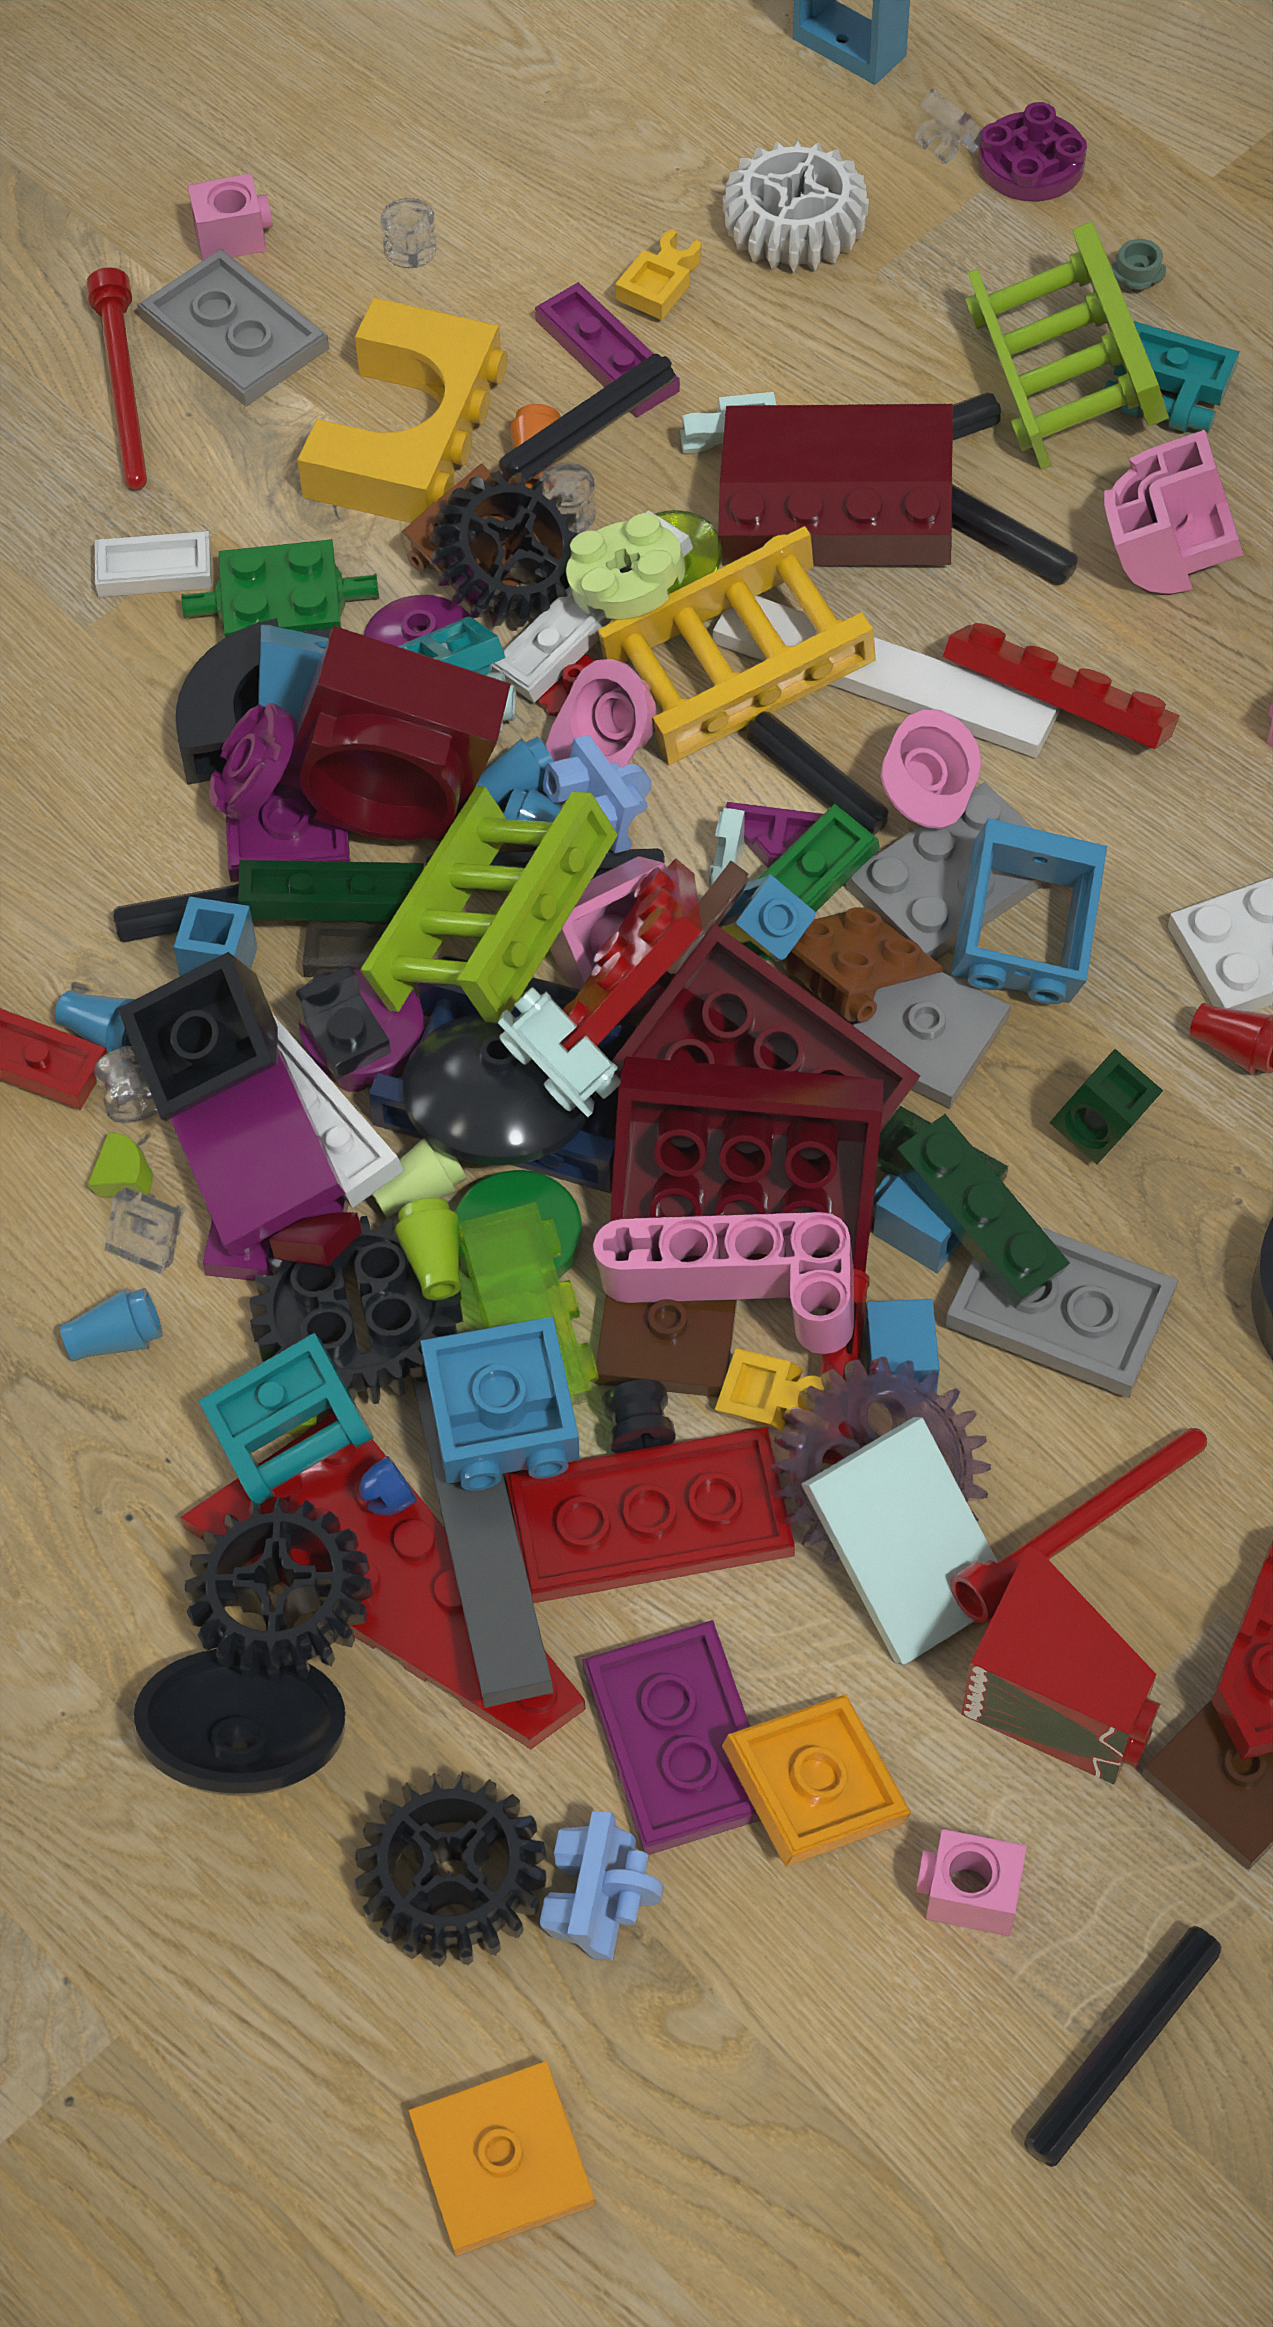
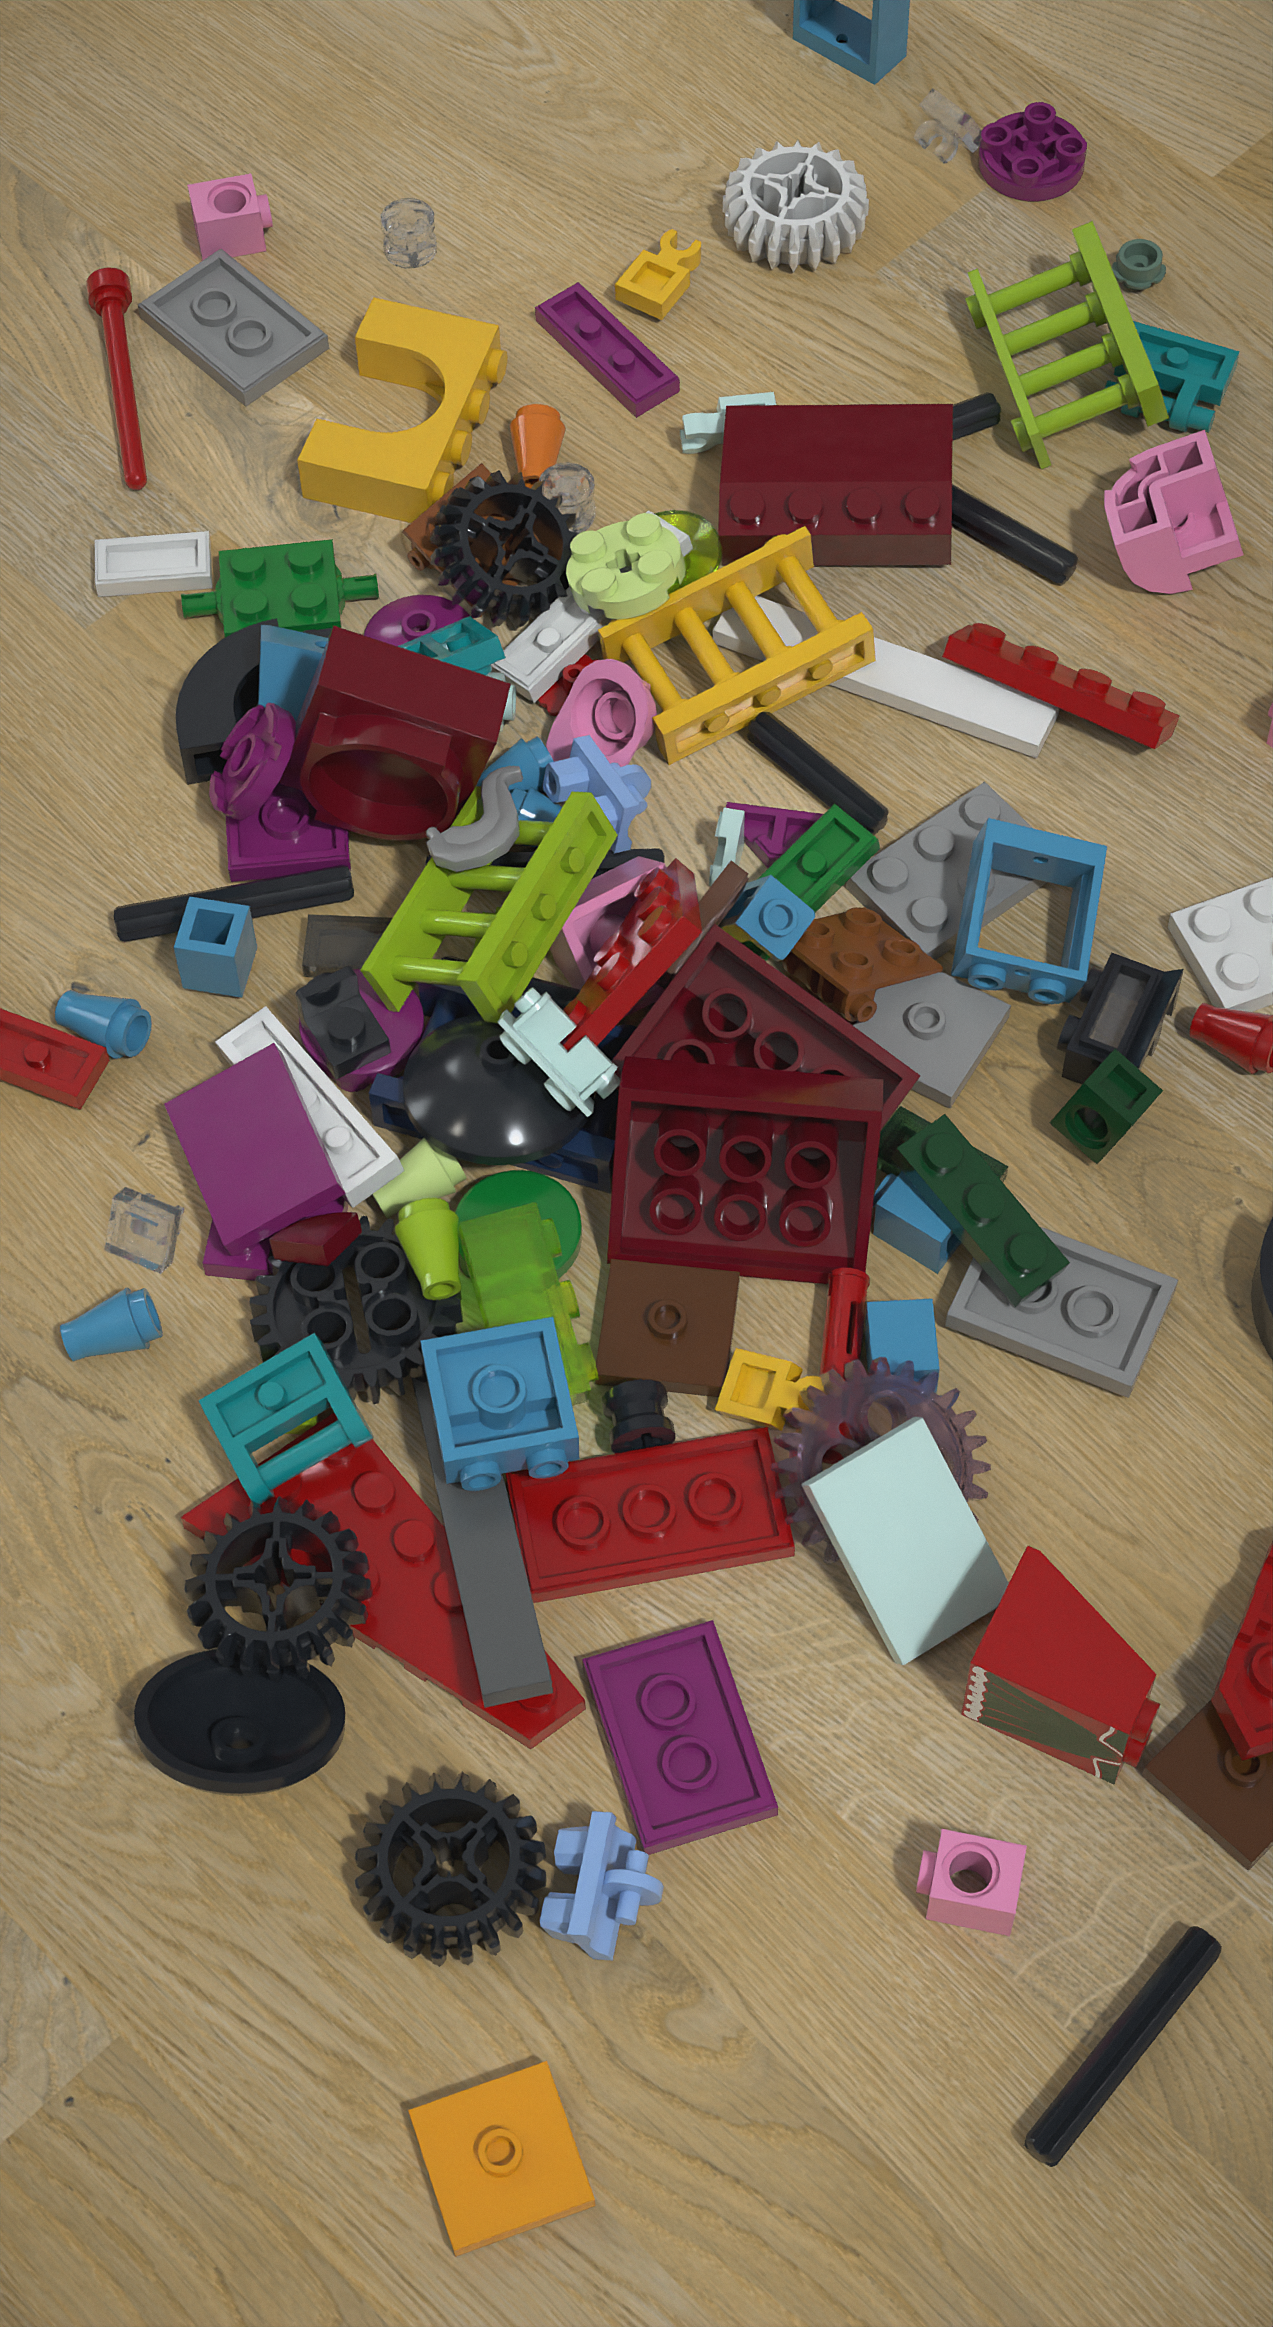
(120, 1165): lime tile -> none
(126, 1088): clear wheel -> none
(201, 1034): black slope -> none
(325, 889): dark green plate -> none
(386, 1489): blue hinge -> none
(487, 838): none -> light grey piece
(588, 418): black axle -> none
(630, 1274): bright pink beam -> none
(816, 1780): light orange plate -> none
(931, 768): bright pink piece -> none
(982, 1585): red piece -> none
(1121, 1013): none -> black window

